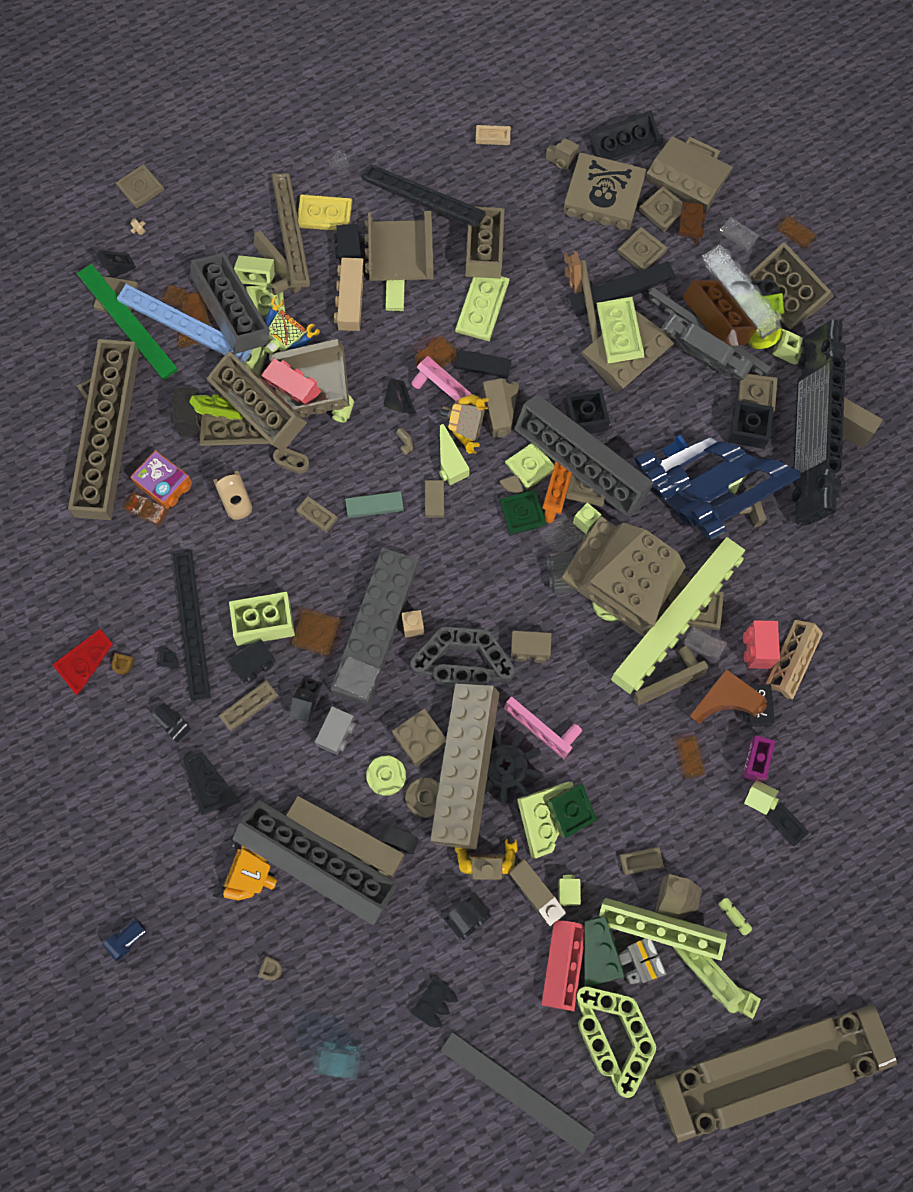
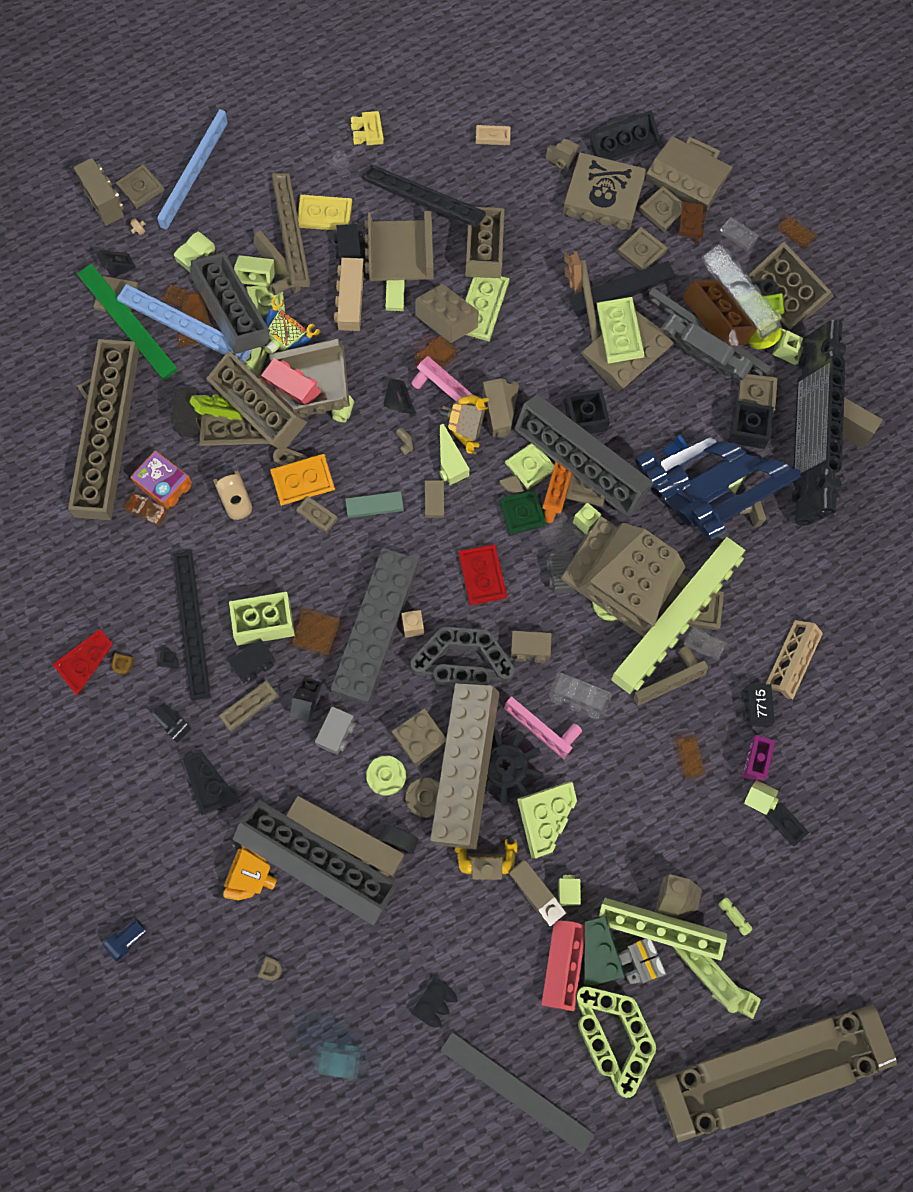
(99, 191): none -> dark tan brick
(192, 170): none -> light blue tile
(196, 247): none -> yellowish green brick
(302, 479): none -> light orange tile
(357, 677): clear piece -> none
(372, 128): none -> light yellow plate
(446, 313): none -> dark tan brick
(467, 915): black brick -> none
(482, 574): none -> red tile
(483, 364): black tile -> none
(572, 810): dark green plate -> none
(580, 696): none -> clear brick
(641, 861): dark tan tile -> none
(727, 694): dark orange arch -> none
(762, 644): coral brick -> none

